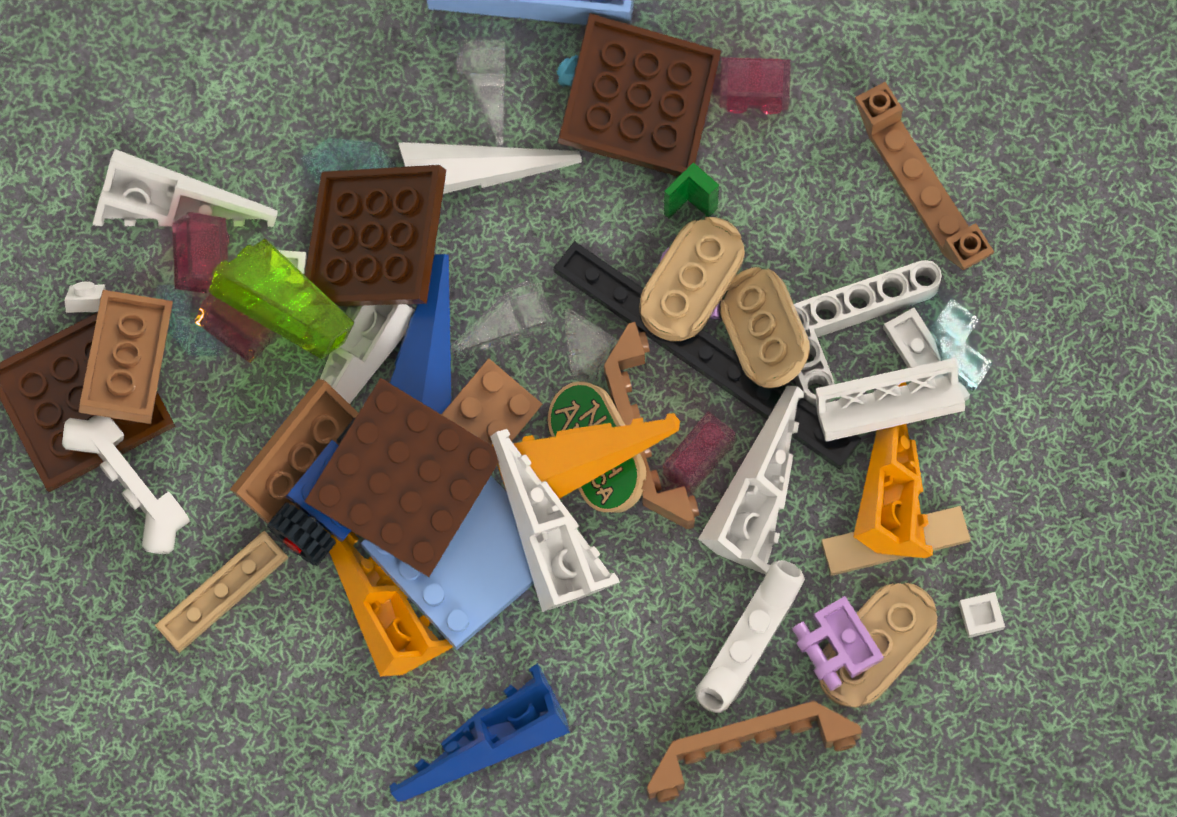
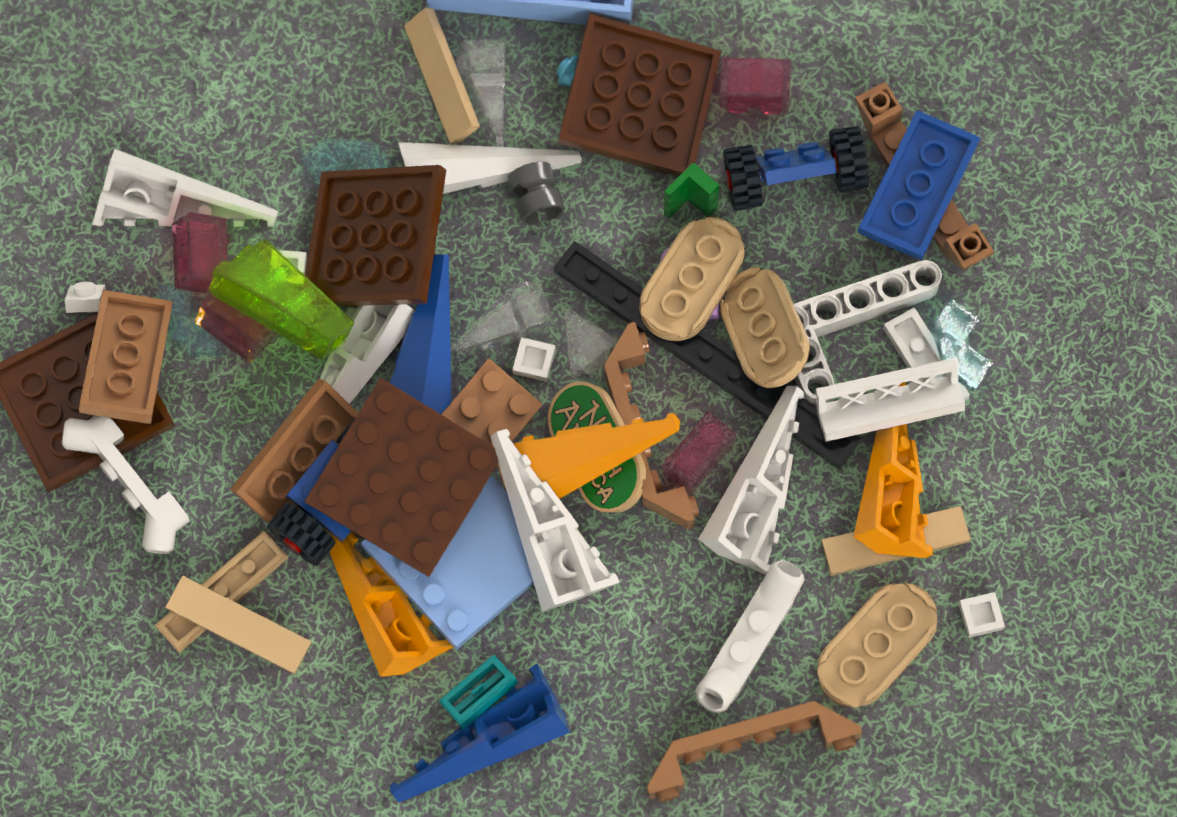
(238, 625): none -> tan tile
(441, 76): none -> tan tile
(482, 696): none -> teal tile
(534, 189): none -> dark grey wheel
(534, 359): none -> white plate
(845, 161): none -> black plate
(847, 637): lavender plate -> none
(919, 185): none -> blue plate

